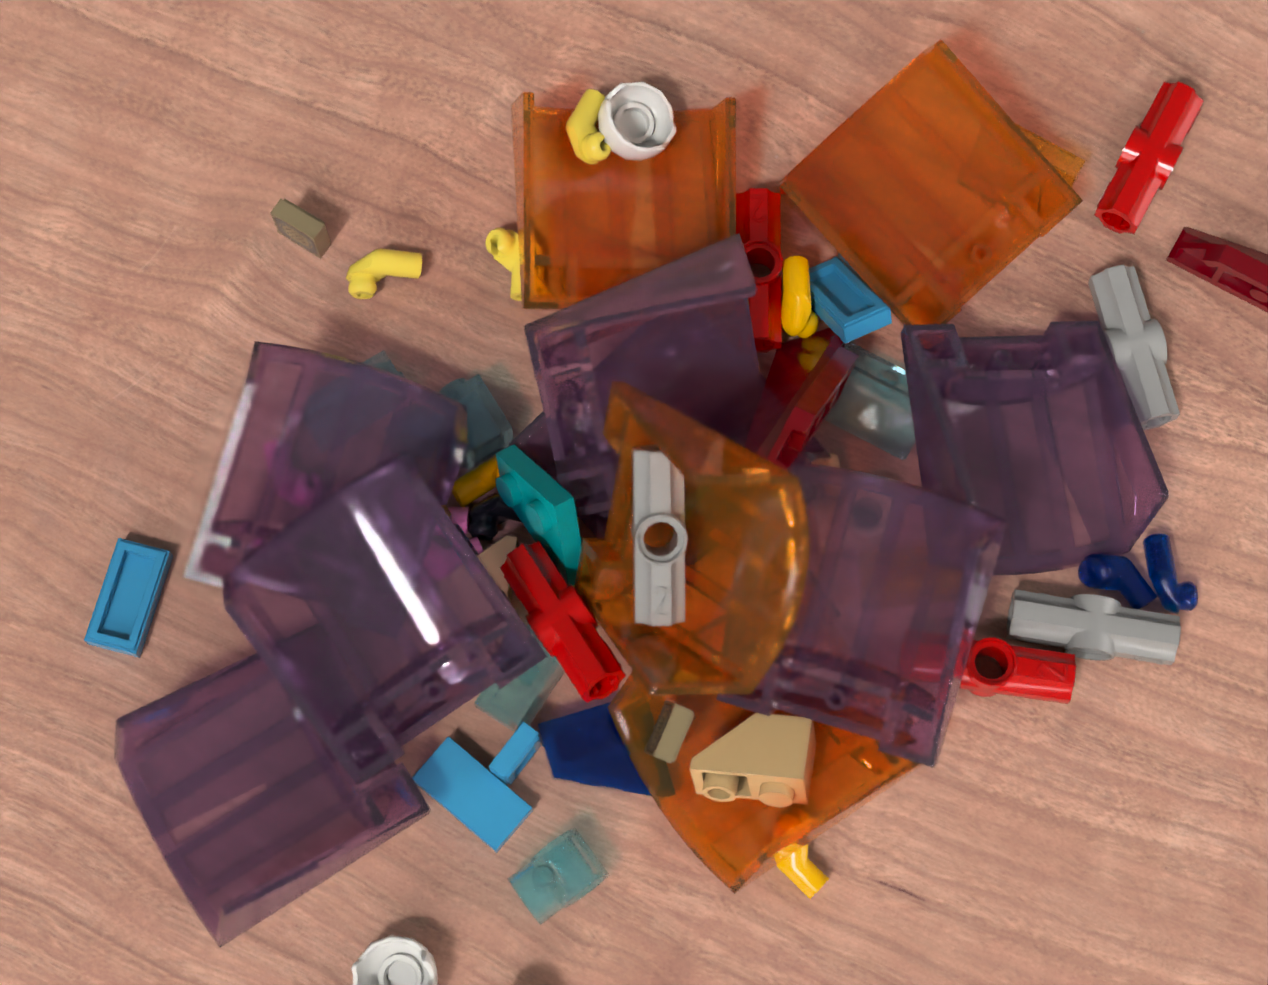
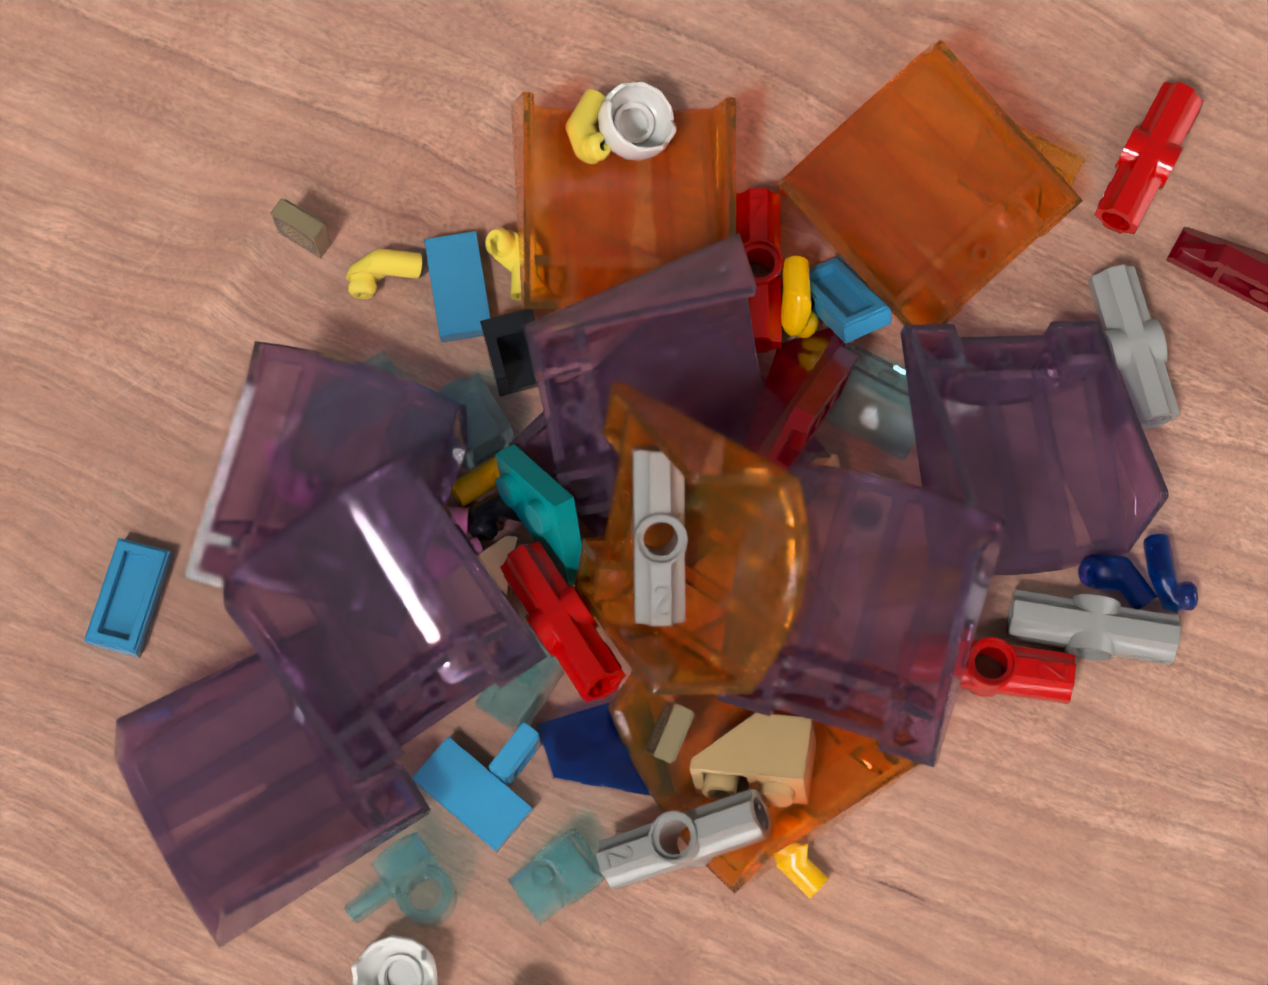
(400, 871): none -> clear light blue piece
(457, 285): none -> dark azure tile
(509, 351): none -> black panel
(713, 832): none -> light grey piece

